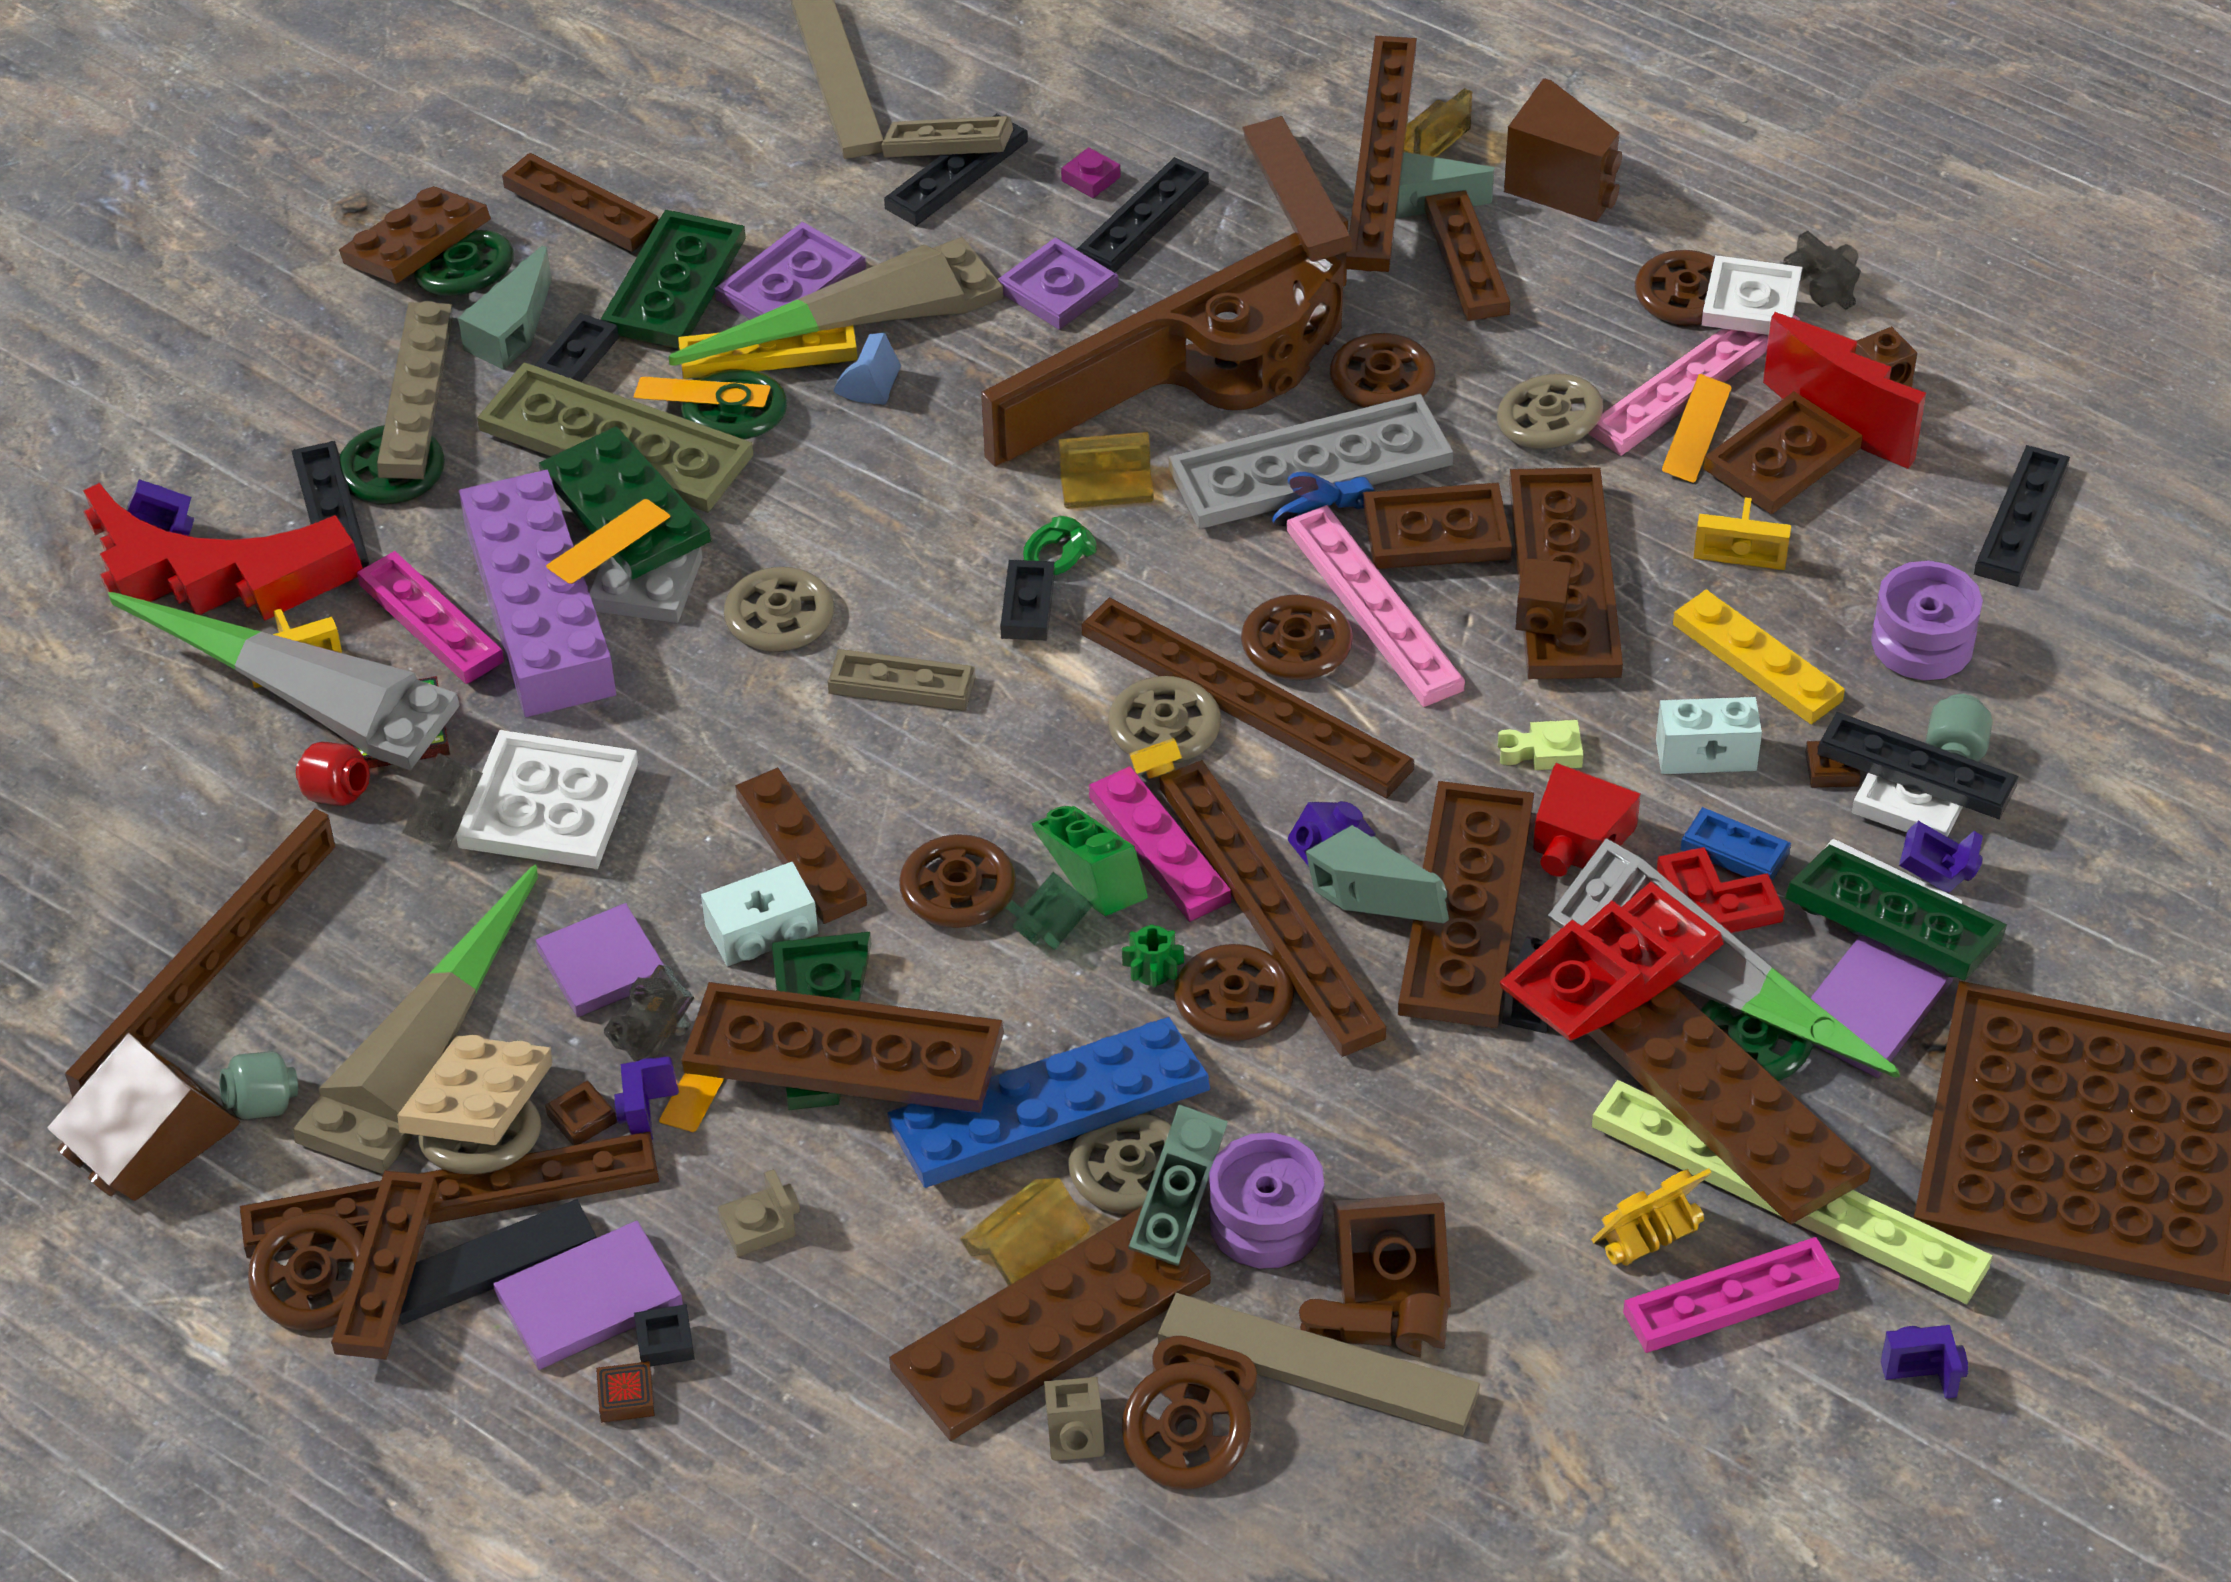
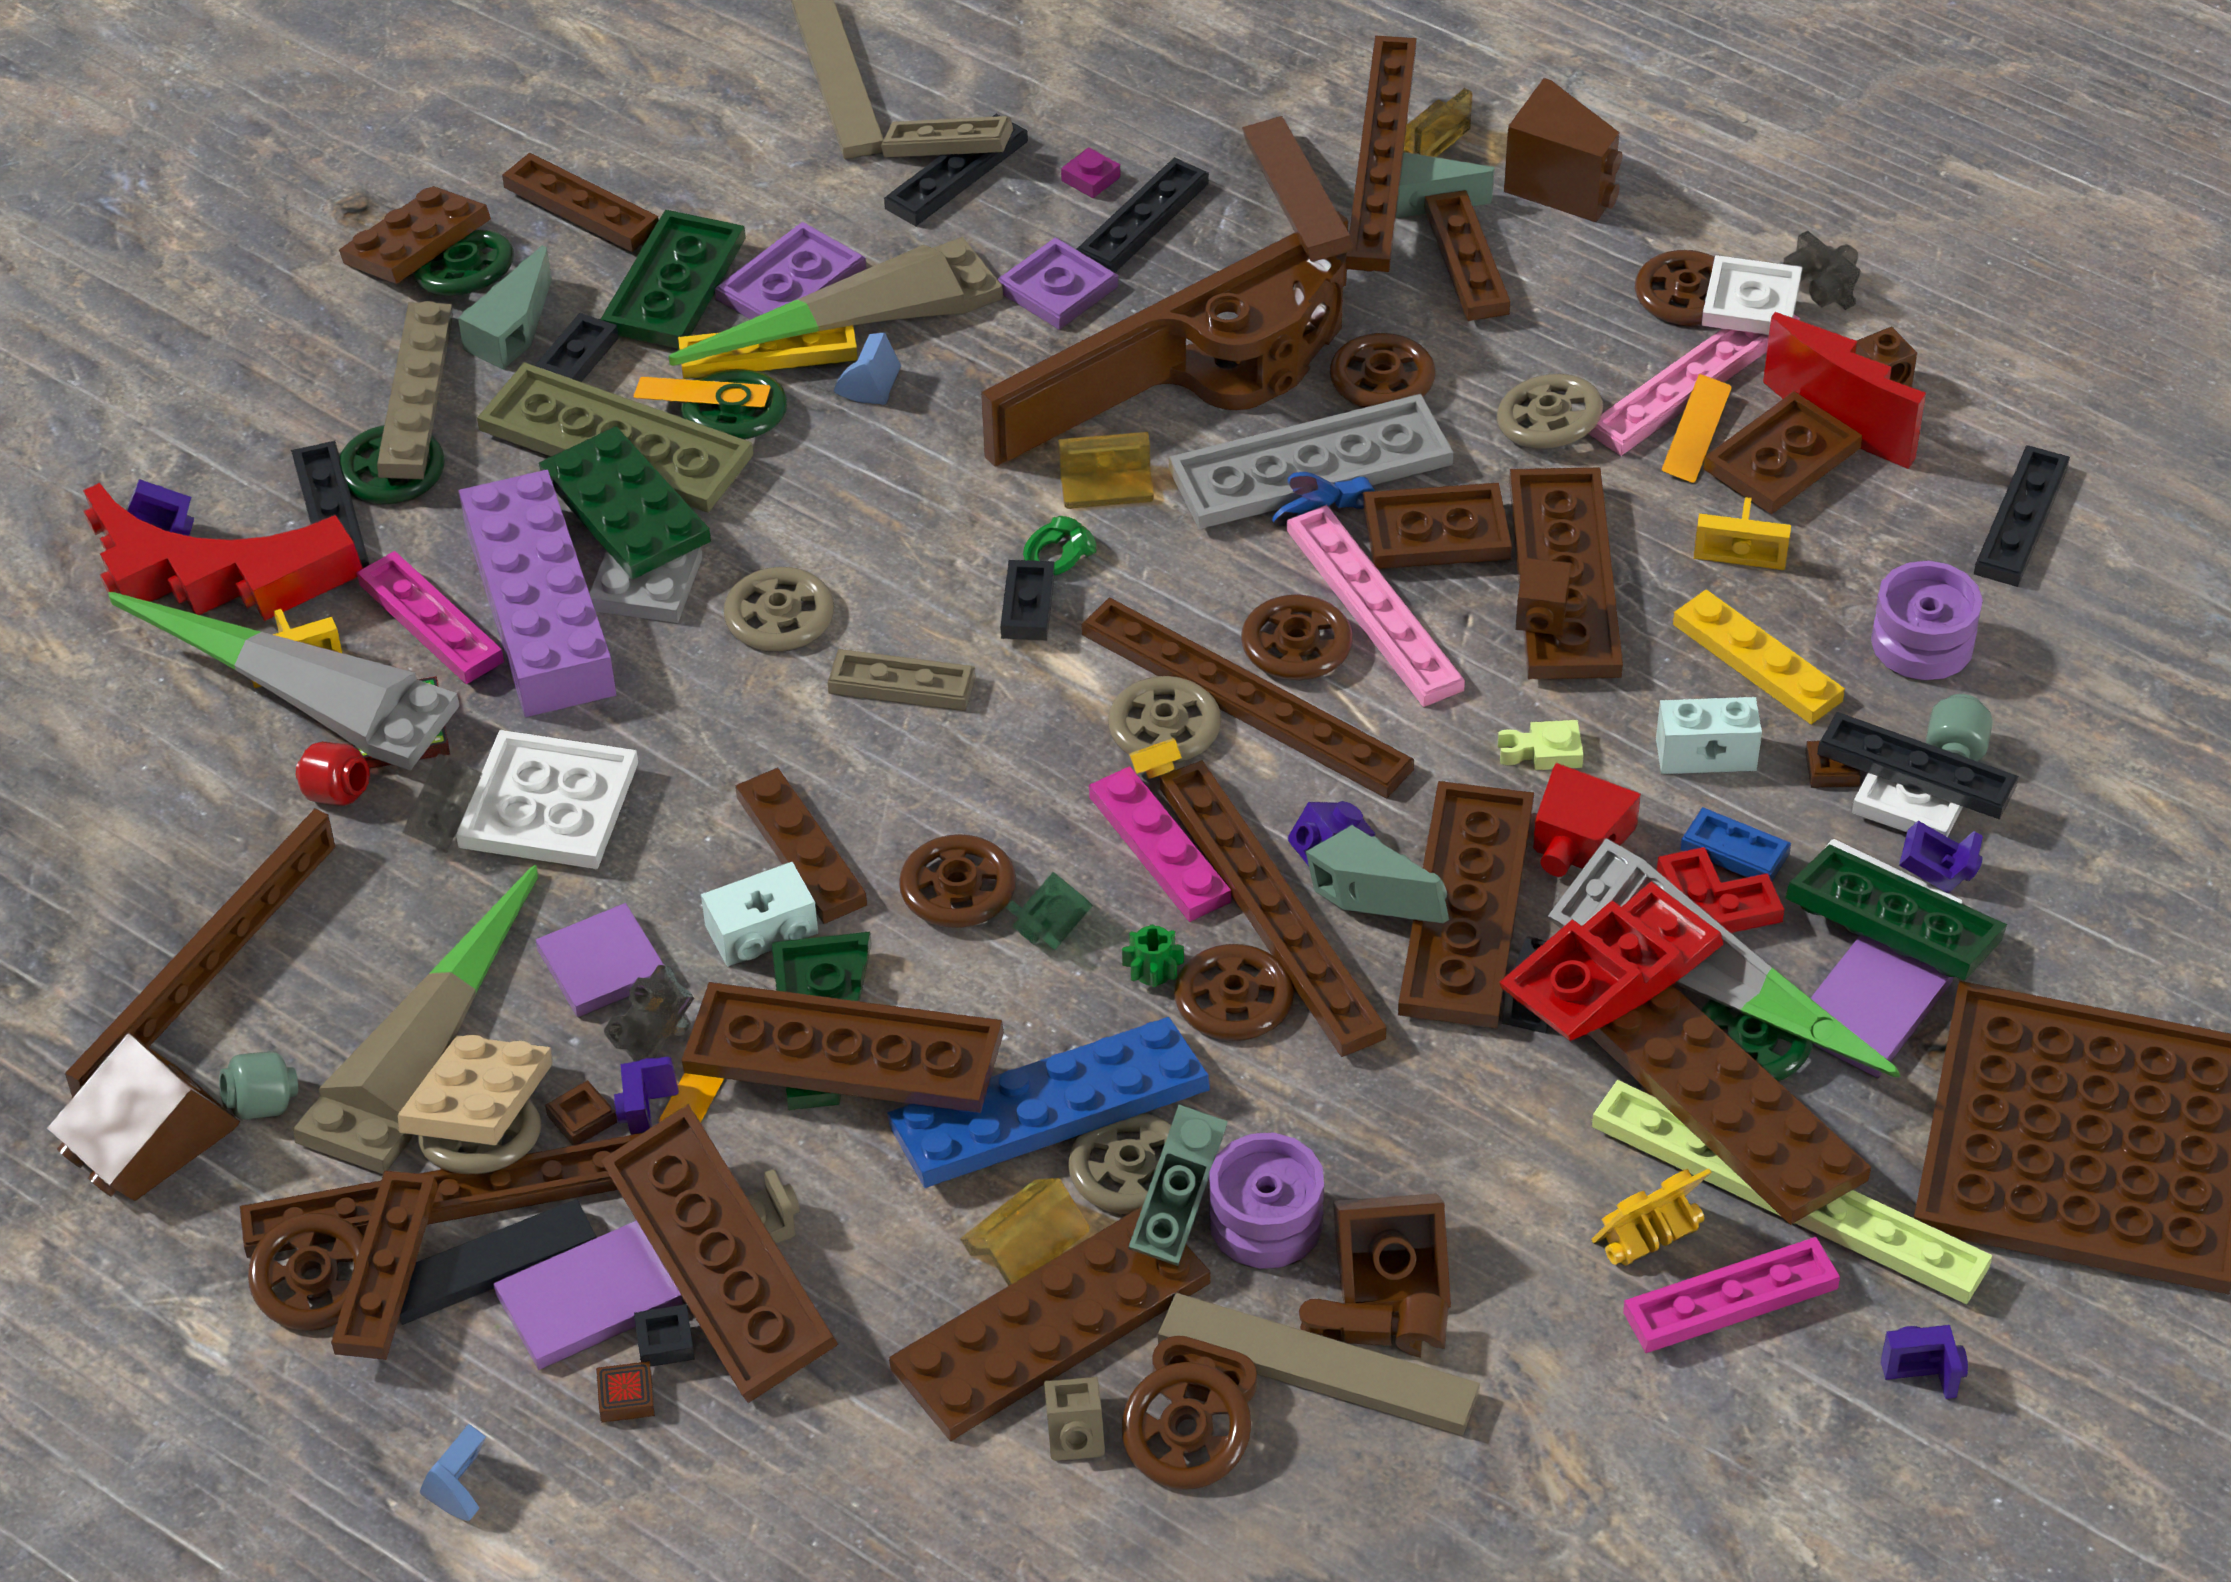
(442, 1481): none -> medium blue tile
(607, 541): light orange sticker -> none
(719, 1253): none -> reddish brown plate
(1093, 859): green slope -> none

